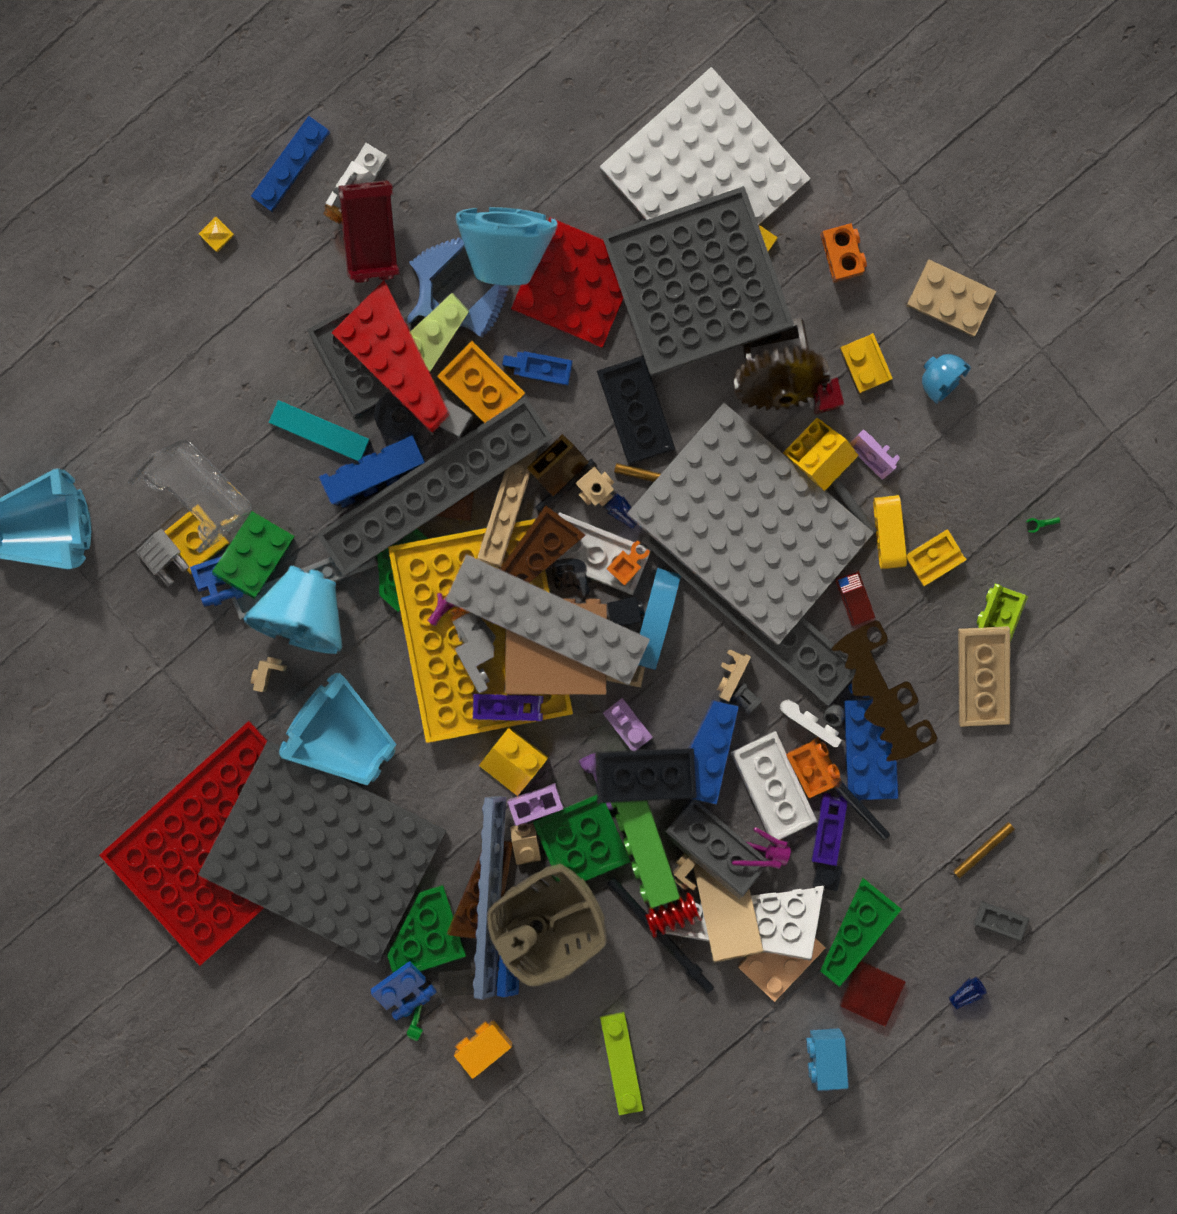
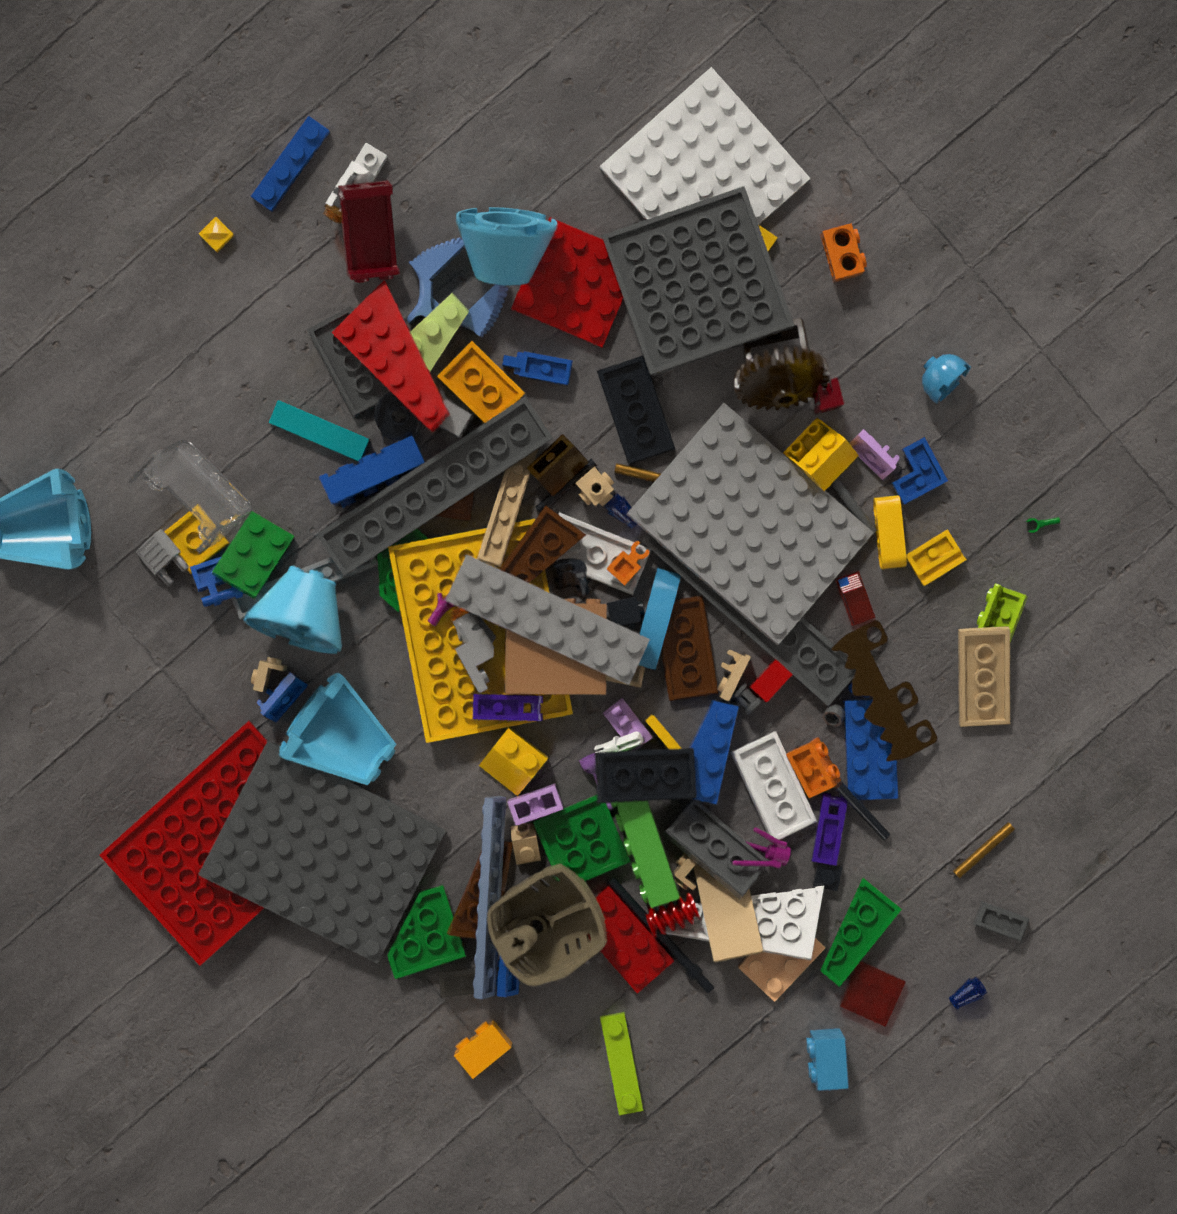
(282, 697): none -> blue plate
(398, 986): blue plate -> none
(413, 1031): green hand -> none
(621, 743): none -> white axle
(630, 944): none -> red plate
(662, 733): none -> yellow tile
(688, 651): none -> reddish brown tile
(770, 680): none -> red piece
(809, 722): white hinge -> none
(866, 363): yellow plate -> none
(925, 475): none -> blue plate
(951, 298): tan plate -> none

